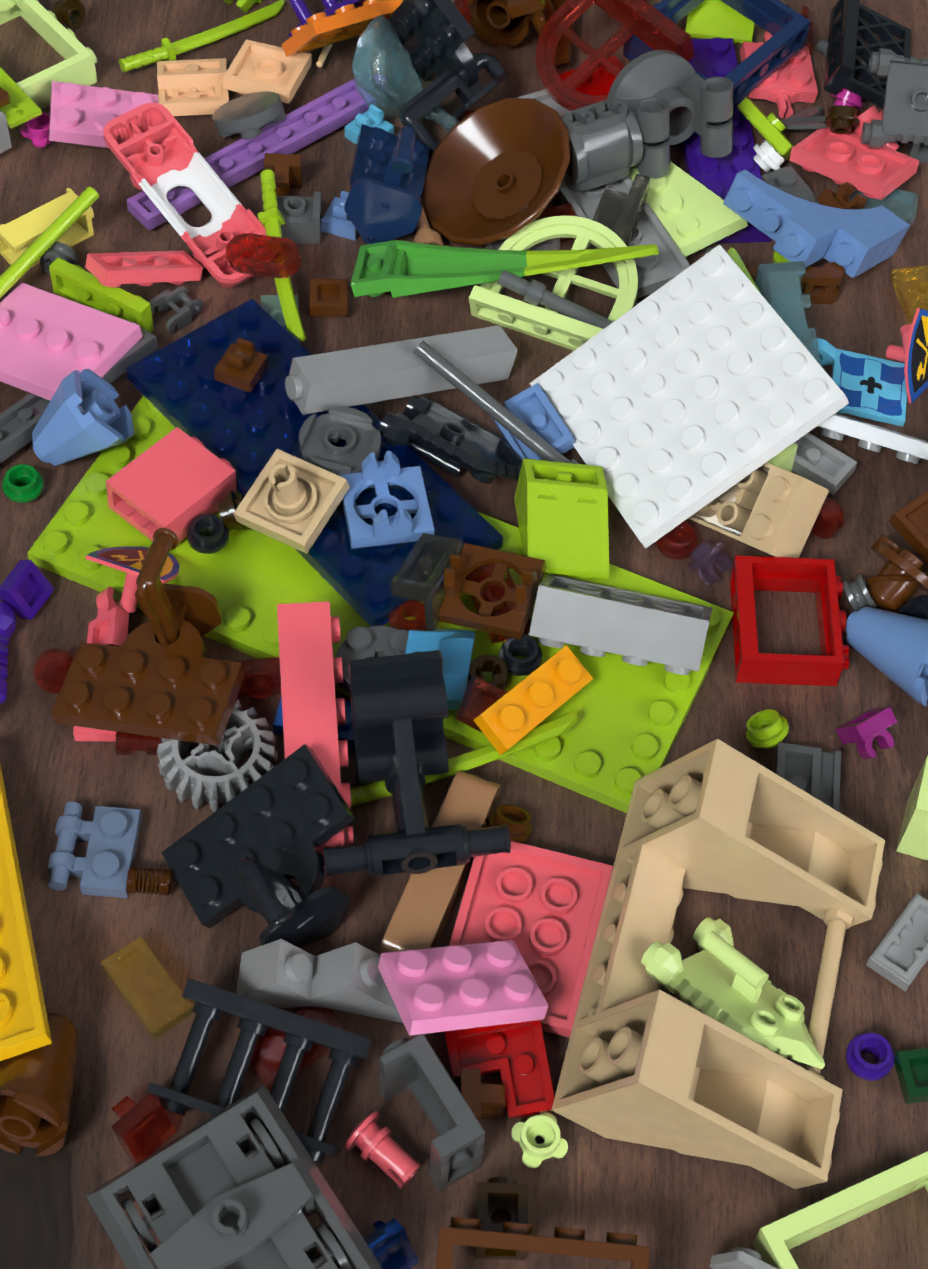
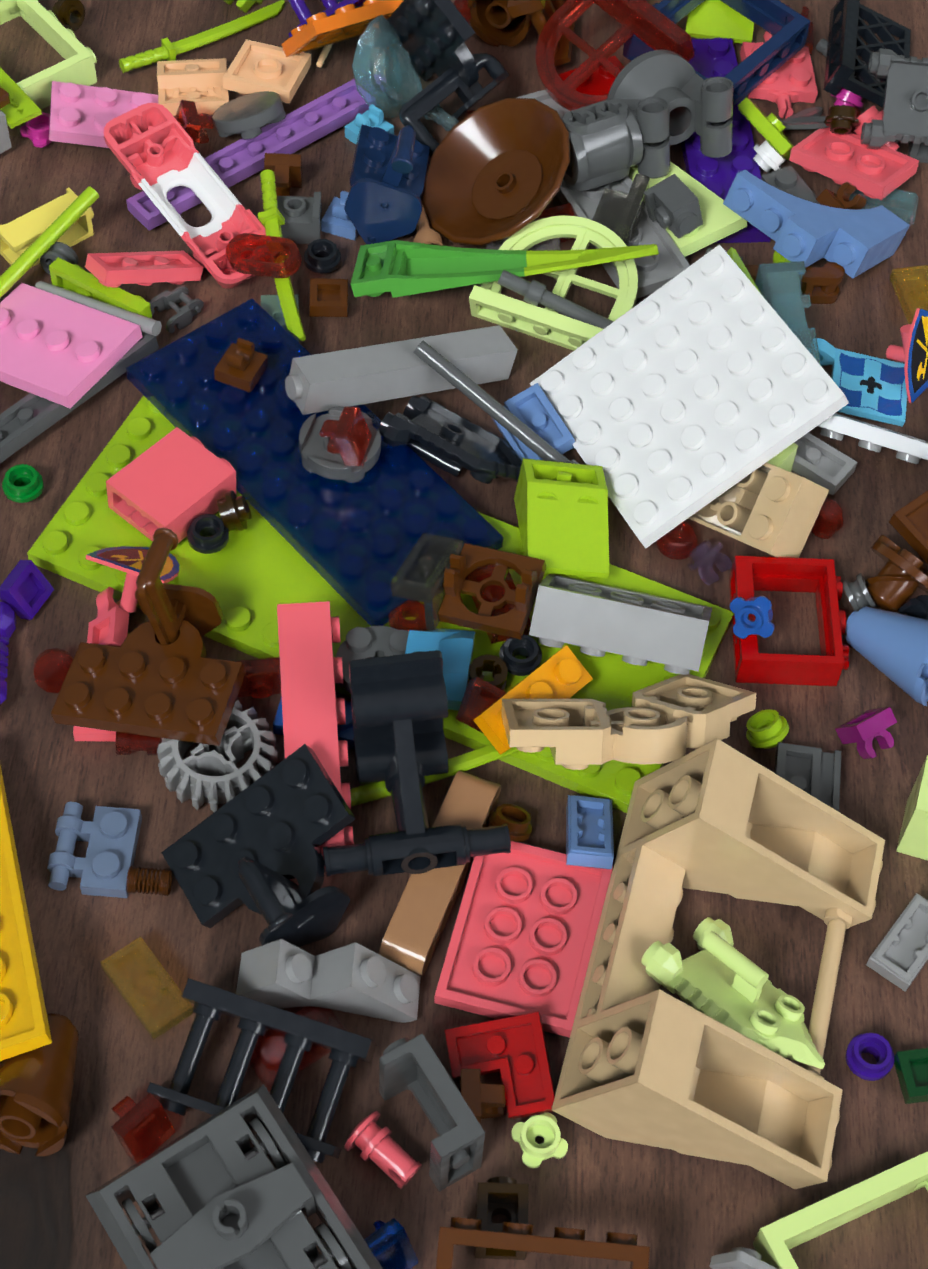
(81, 420): medium blue cone -> none
(146, 324): none -> light grey bar
(193, 122): none -> clear red tile
(291, 500): tan plate -> none
(322, 256): none -> black plate
(348, 436): none -> clear red tile
(386, 529): medium blue piece -> none
(462, 987): bright pink plate -> none
(589, 832): none -> medium blue plate
(655, 730): none -> tan plate
(673, 206): none -> dark grey brick
(763, 612): none -> blue plate

